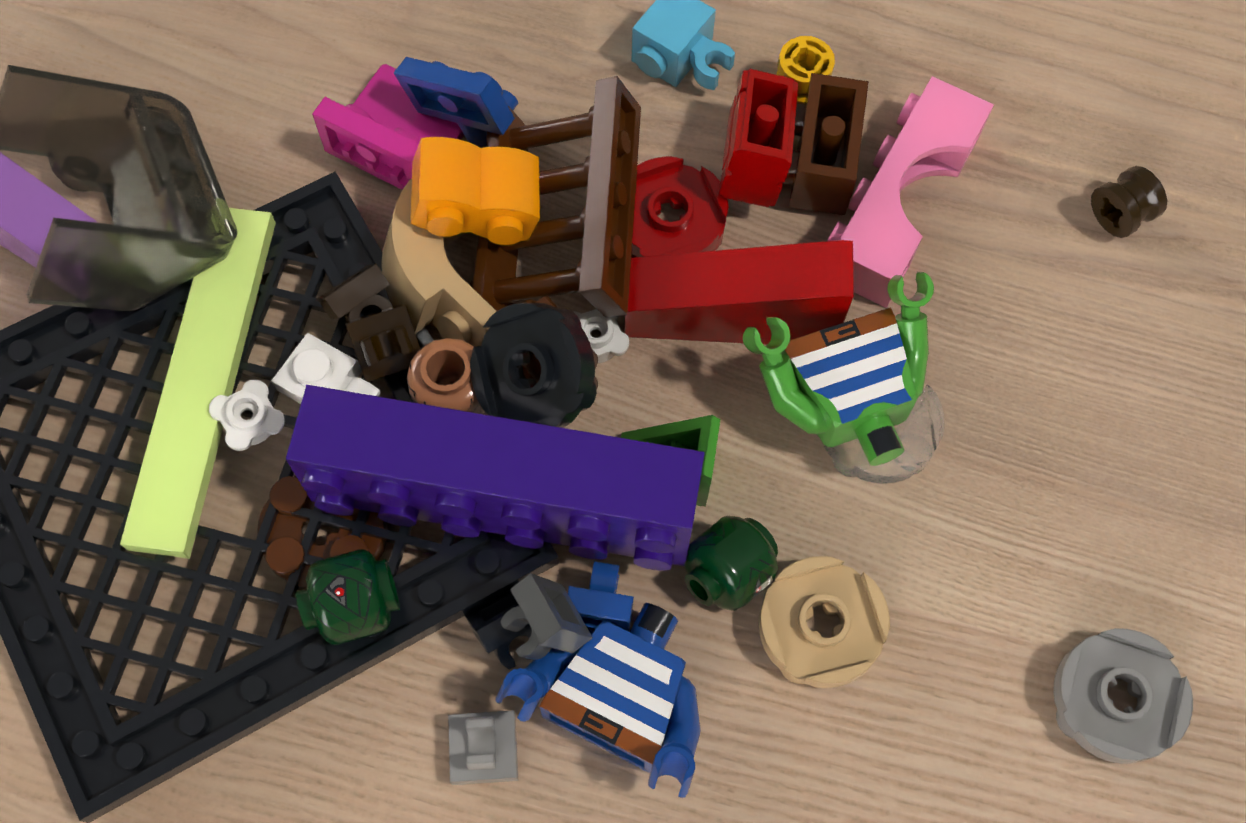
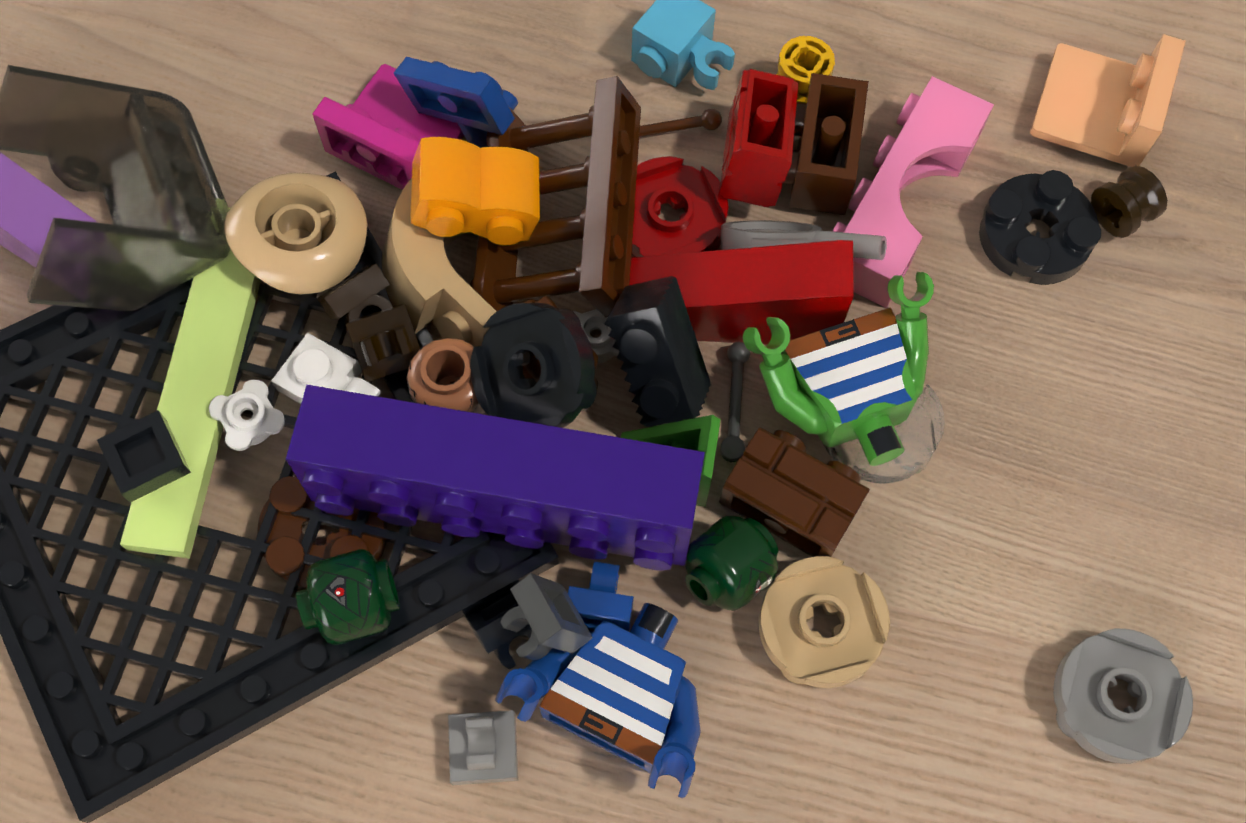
(143, 456): none -> black tile
(298, 231): none -> tan hat
(659, 352): none -> black brick
(710, 120): none -> reddish brown hinge
(732, 446): none -> dark grey hinge
(771, 233): none -> light grey piece
(794, 492): none -> reddish brown brick
(1053, 201): none -> black plate
(1107, 103): none -> light nougat bracket

